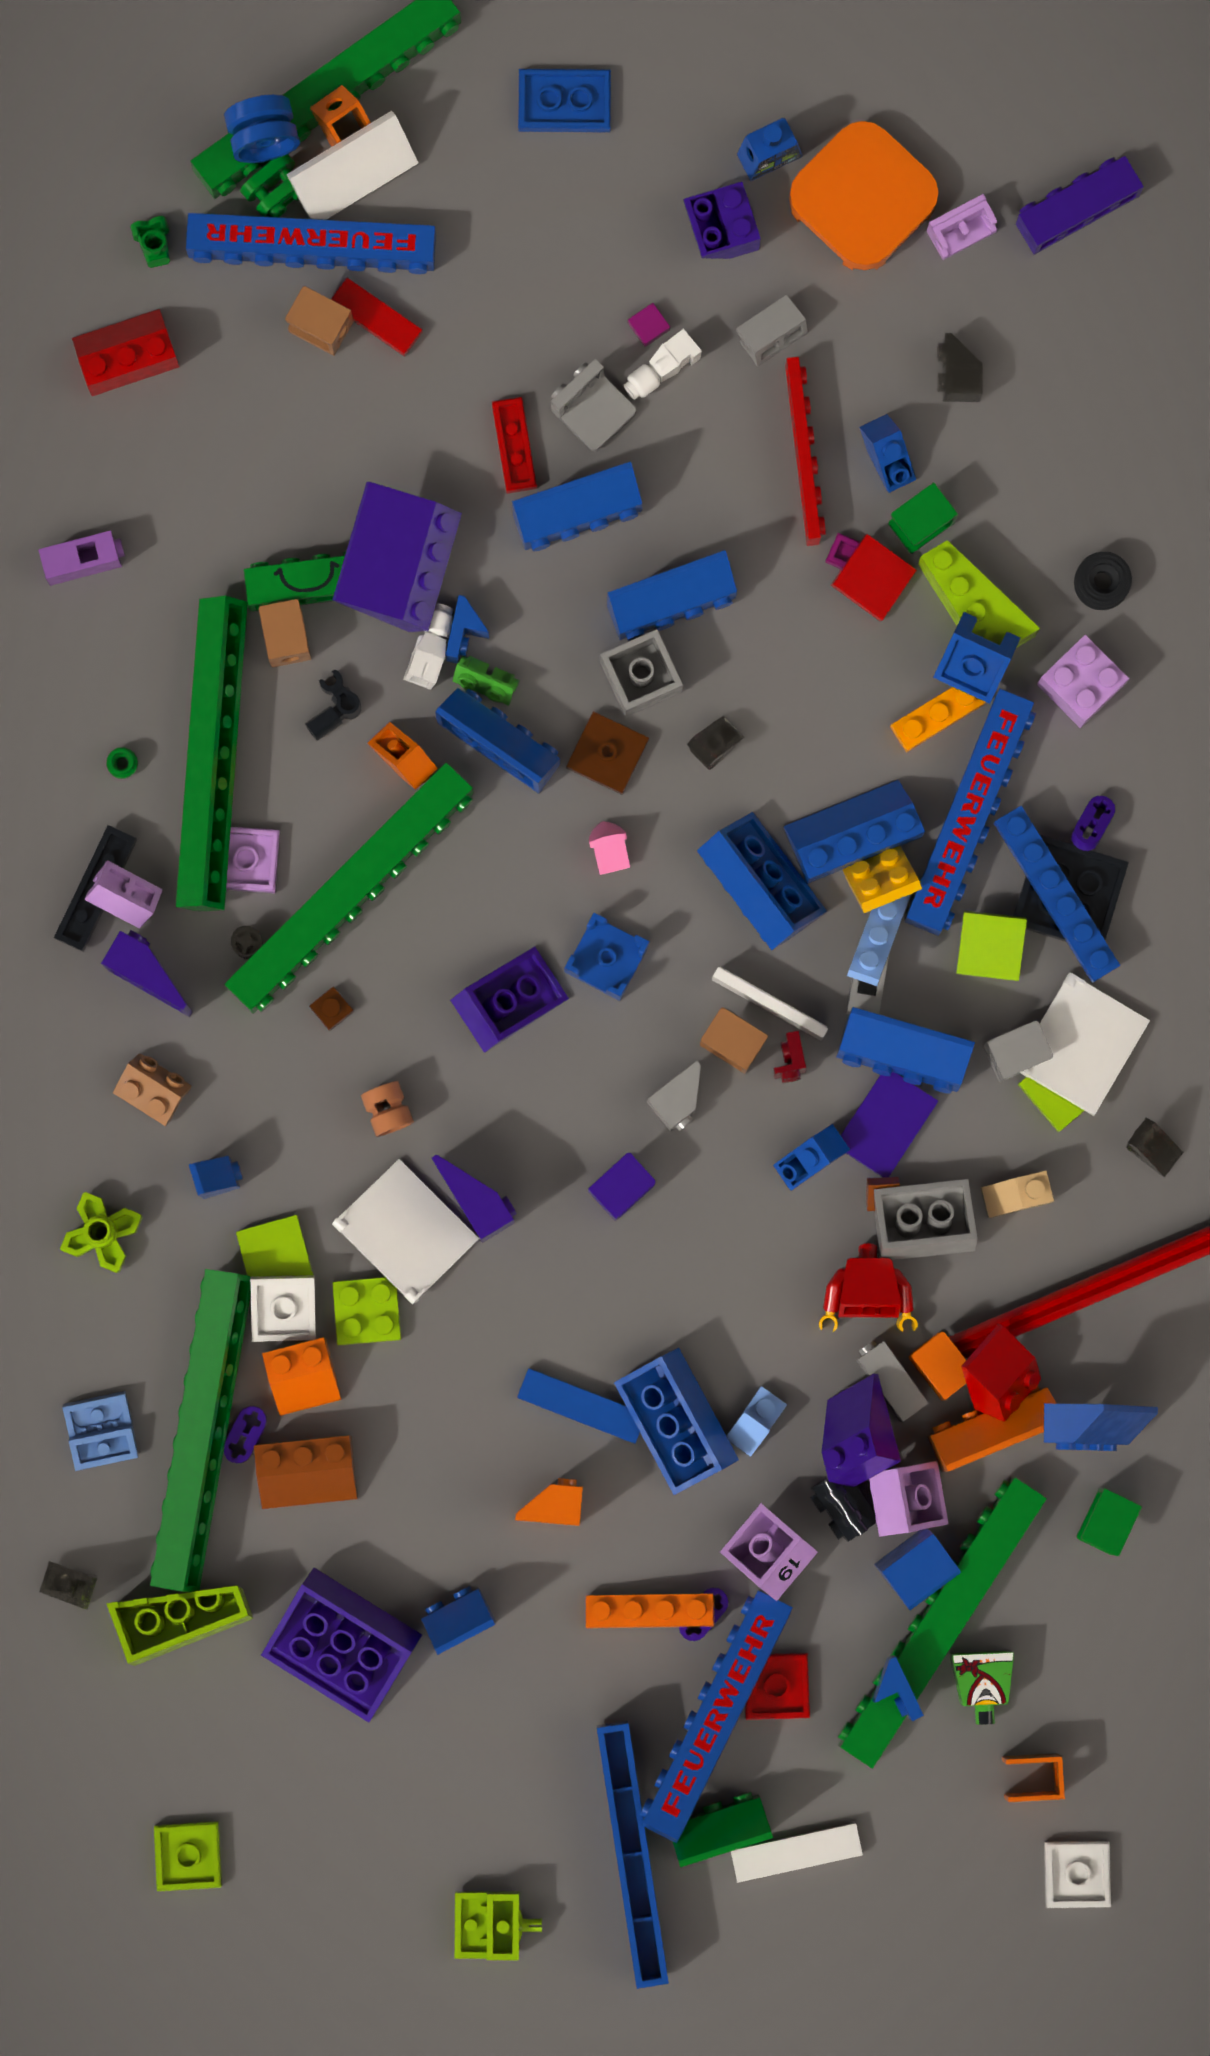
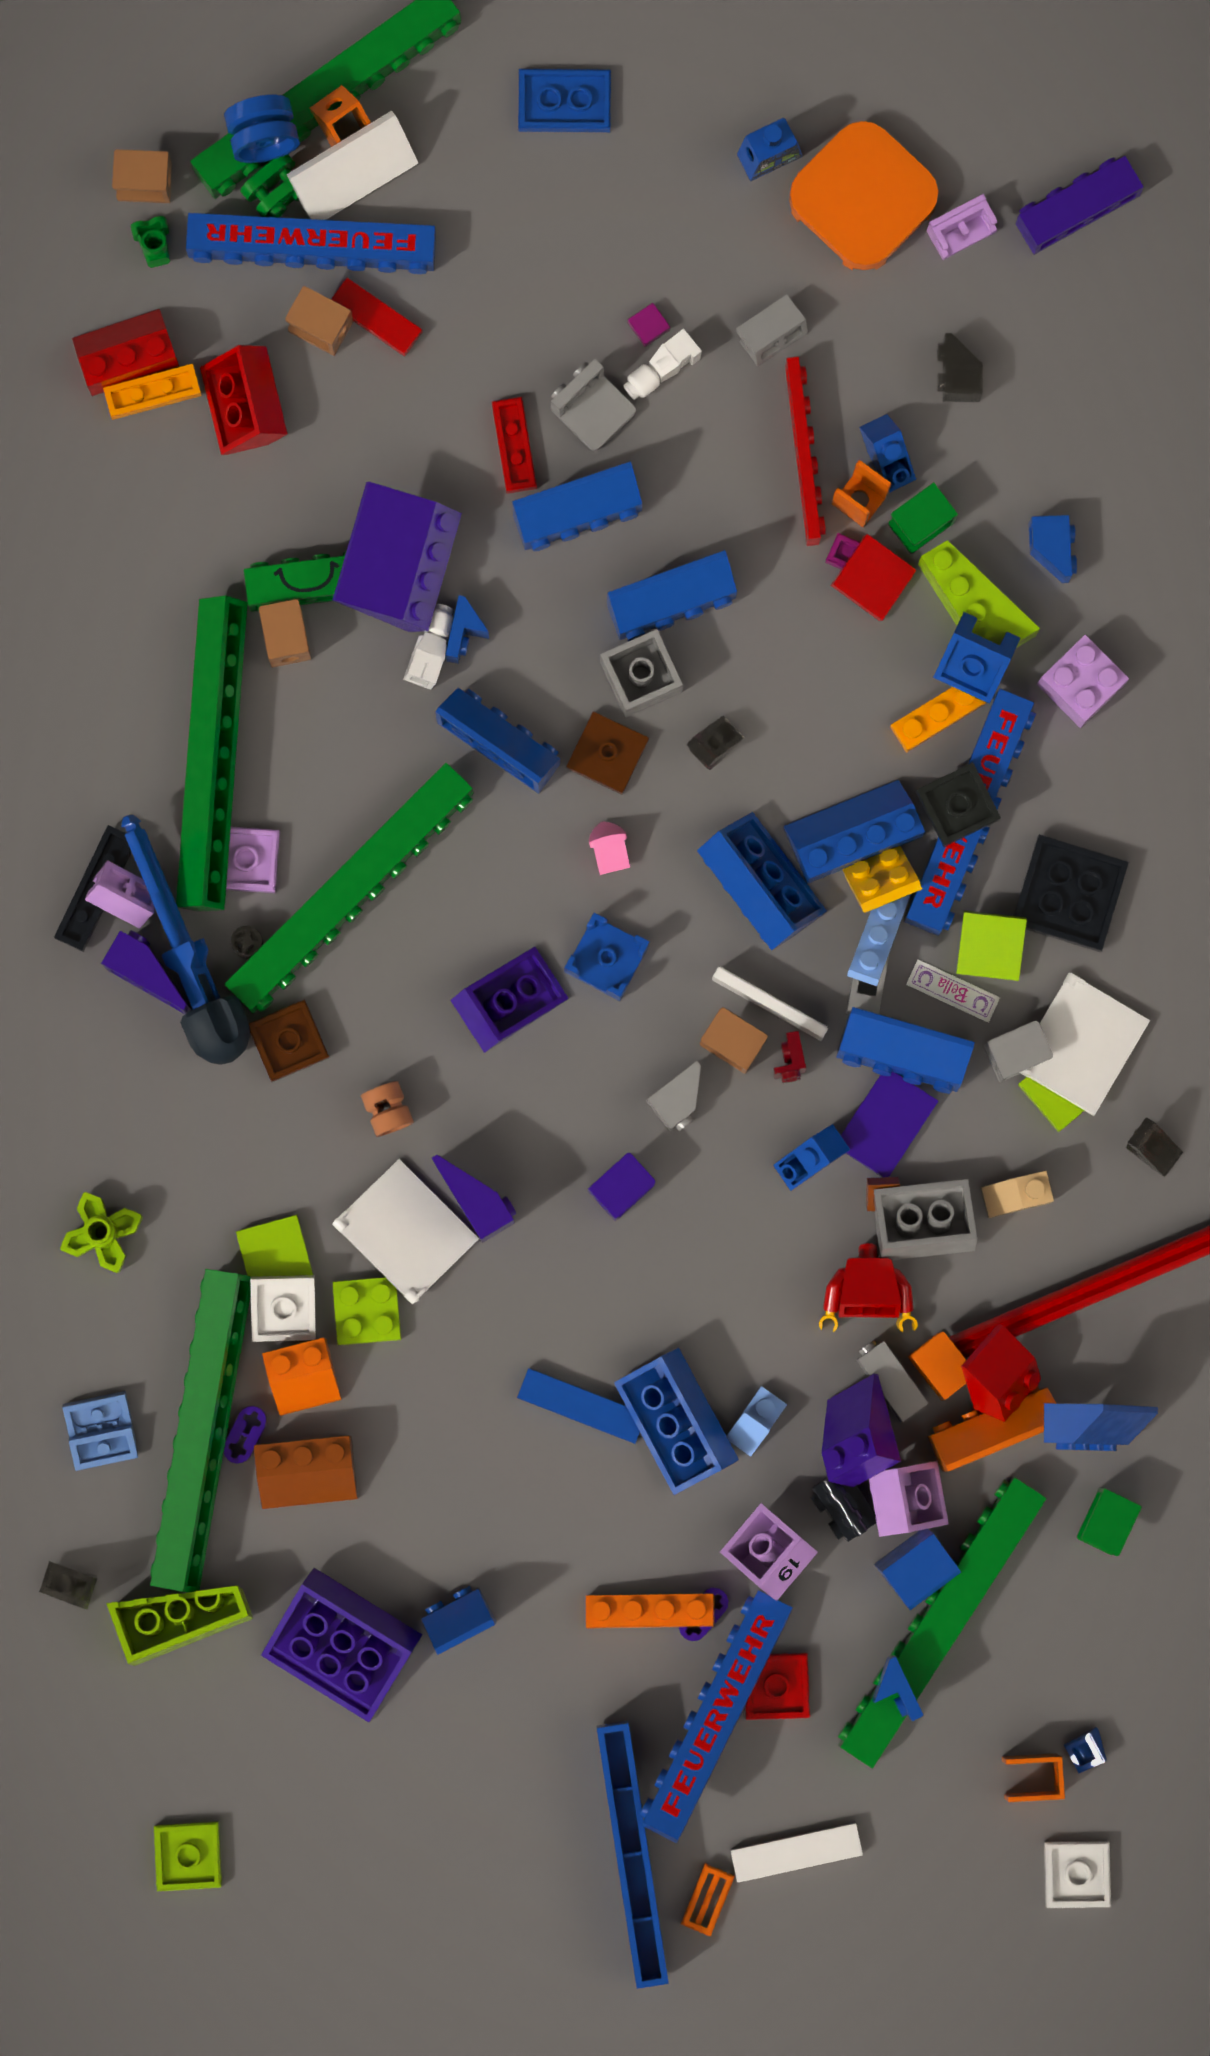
(81, 557): medium lavender brick -> none
(115, 756): green plate -> none
(142, 176): none -> medium nougat piece
(151, 1088): medium nougat bracket -> none
(152, 391): none -> light orange plate
(215, 1176): blue slope -> none
(216, 1025): none -> piece
(243, 399): none -> red slope
(288, 1041): none -> reddish brown plate
(331, 1008): reddish brown plate -> none
(347, 707): black bar -> none
(403, 755): orange slope -> none
(472, 675): bright green hinge -> none
(490, 1925): lime plate -> none
(555, 1504): orange slope -> none
(695, 1895): none -> orange tile
(723, 222): dark purple slope -> none
(723, 1829): green slope -> none
(866, 481): none -> orange piece
(953, 991): none -> white sticker
(958, 804): none -> pearl dark grey plate
(983, 1681): torso -> none
(1051, 545): none -> blue slope
(1056, 894): blue plate -> none
(1086, 1750): none -> blue slope
(1087, 820): dark purple beam -> none
(1102, 563): black tyre -> none

